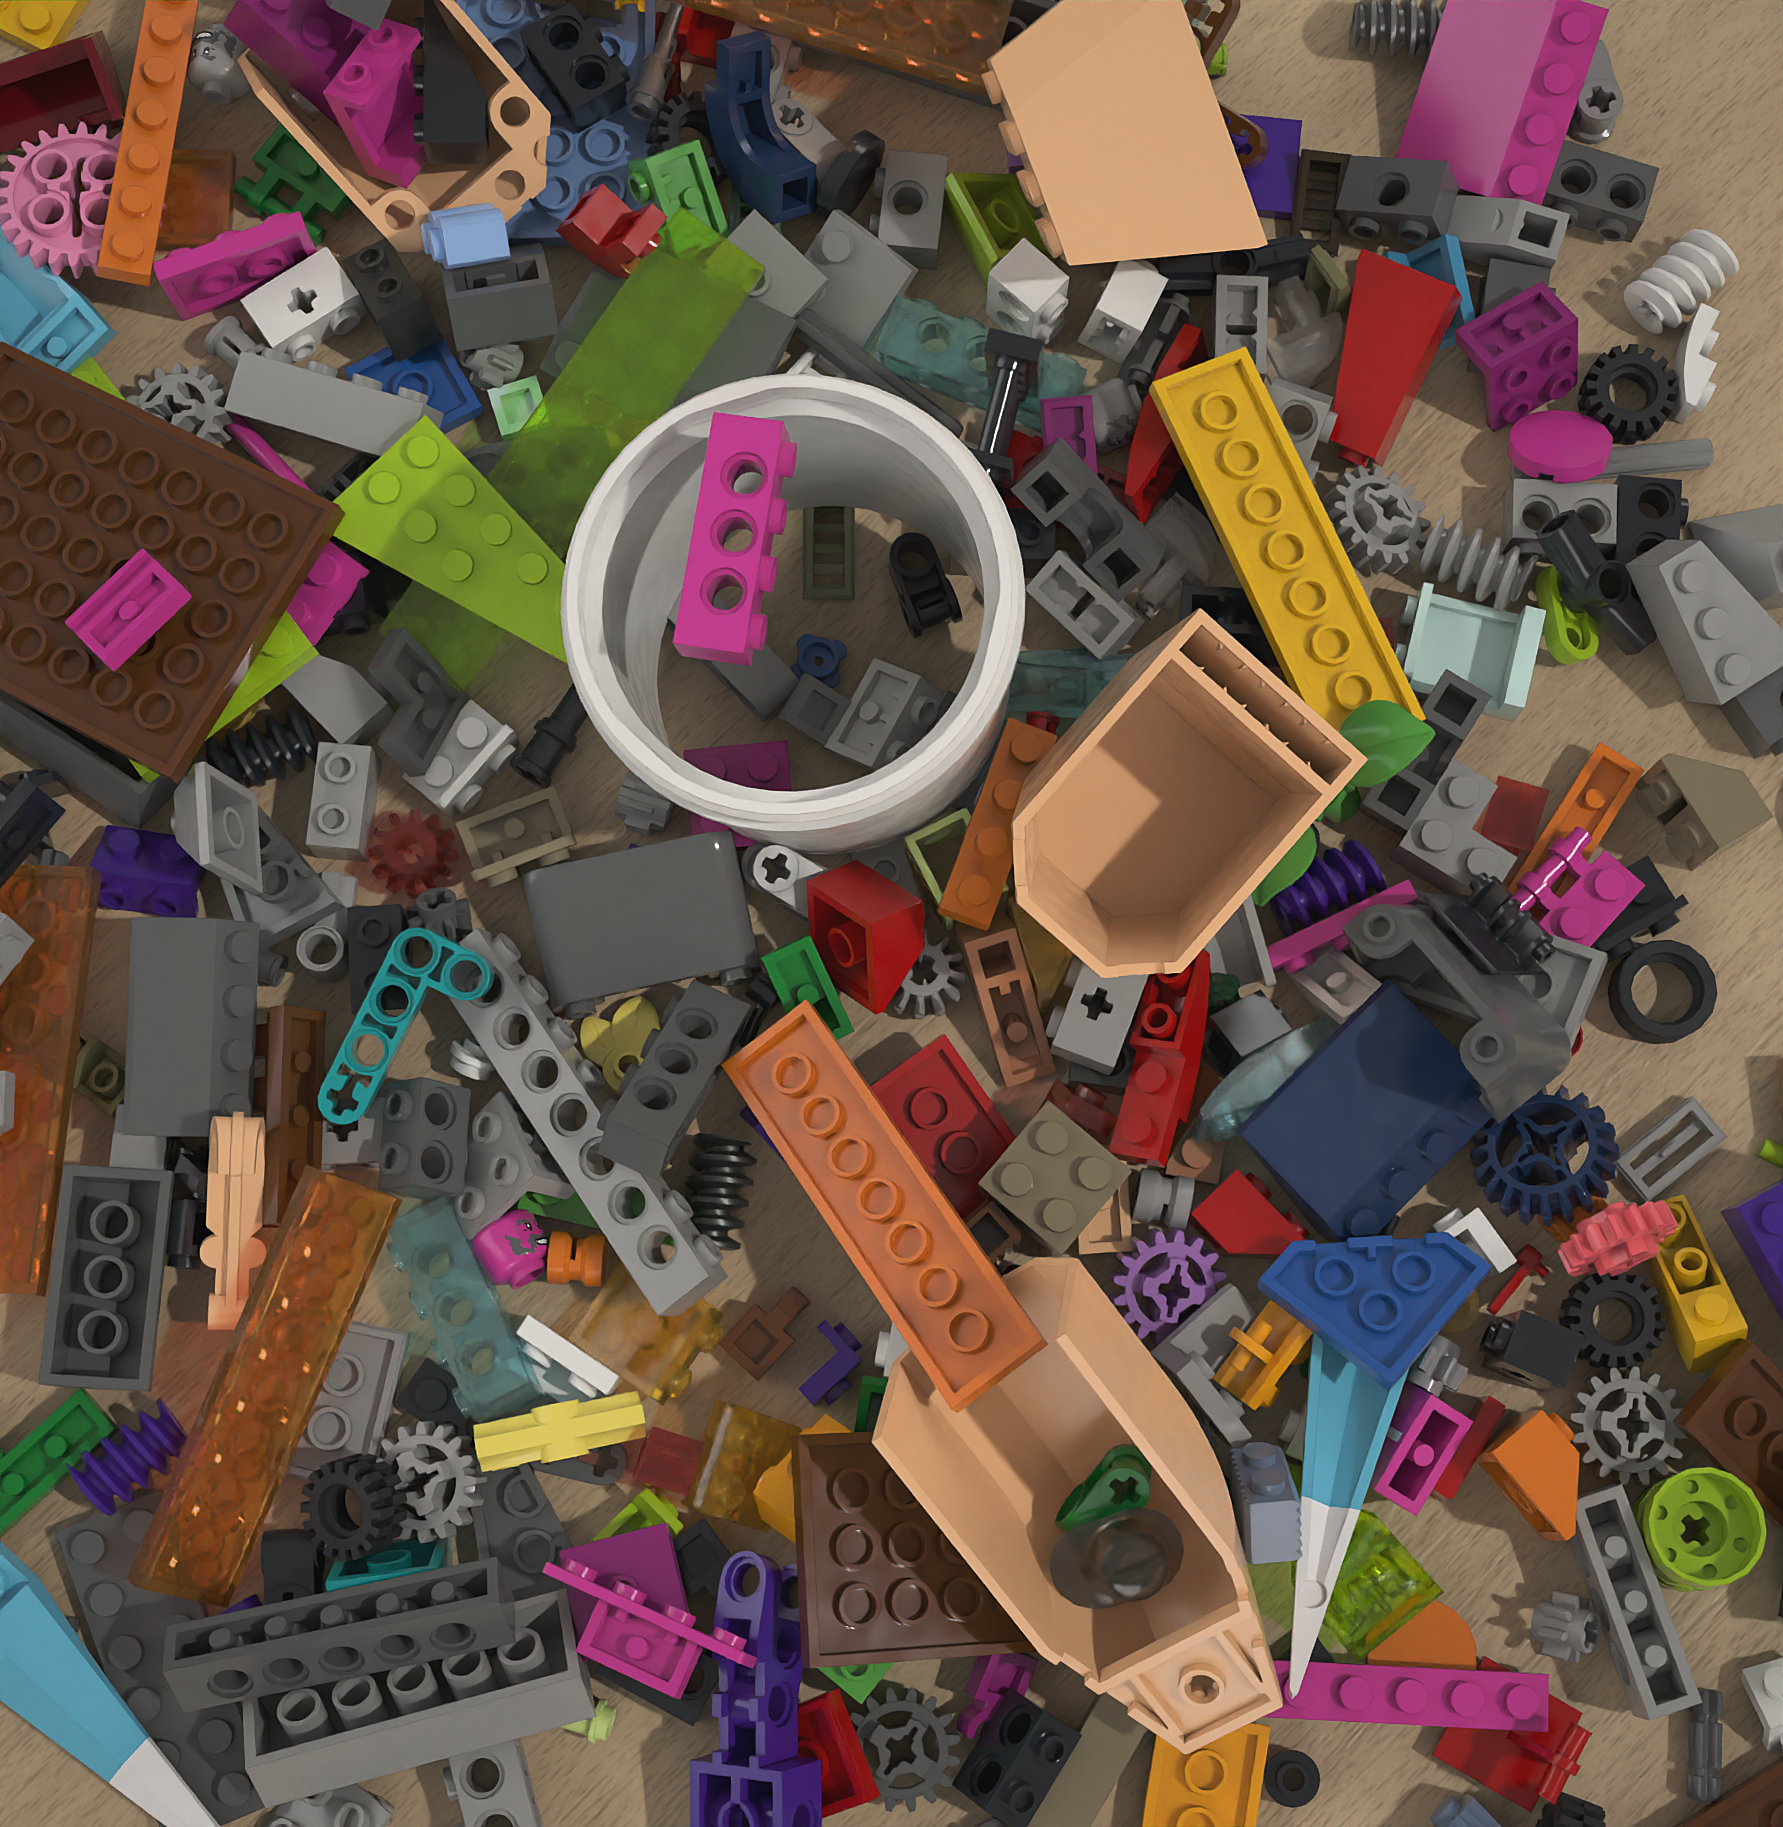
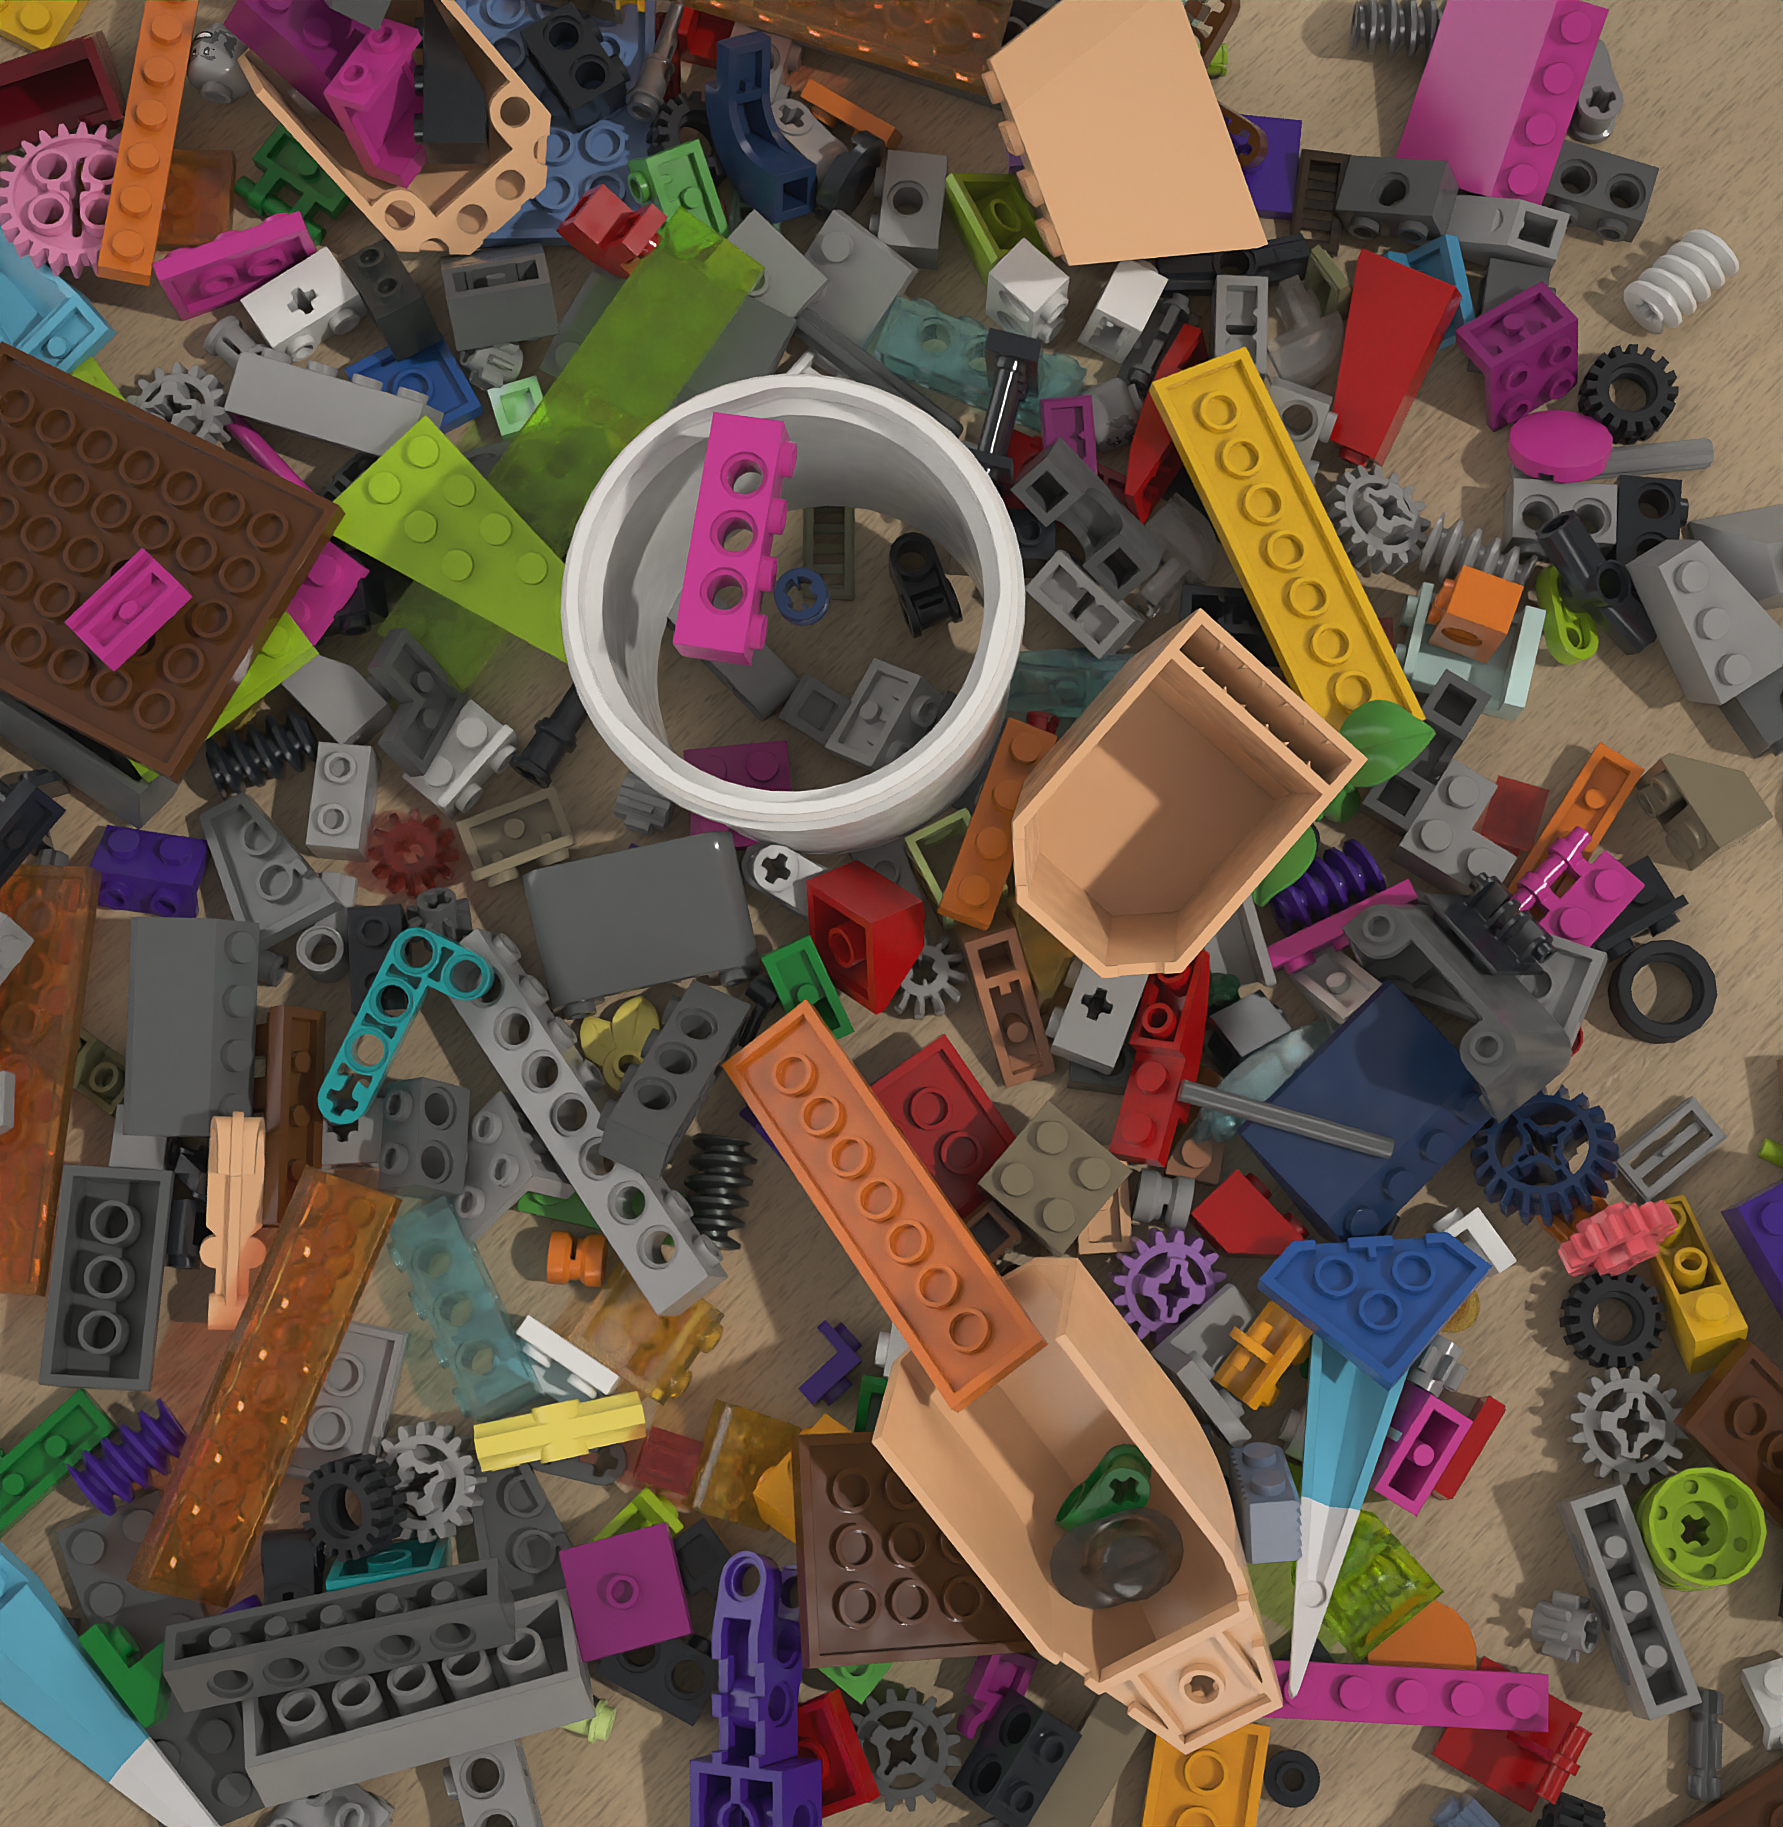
(135, 1680): none -> green slope
(219, 826): light grey slope -> none
(431, 1398): black plate -> none
(466, 236): light blue brick -> none
(471, 1059): white plate -> none
(512, 1249): dark pink head -> none
(641, 1641): dark pink bracket -> none
(760, 1337): reddish brown plate -> none
(814, 647): blue plate -> none
(818, 589): none -> dark blue bush
(832, 108): none -> orange plate
(1083, 1106): clear red bracket -> none
(1286, 1119): none -> dark grey bar
(1473, 613): none -> orange brick
(1527, 1259): red piece -> none
(1530, 1350): black brick -> none
(1536, 1471): orange slope -> none
(1693, 366): white slope -> none

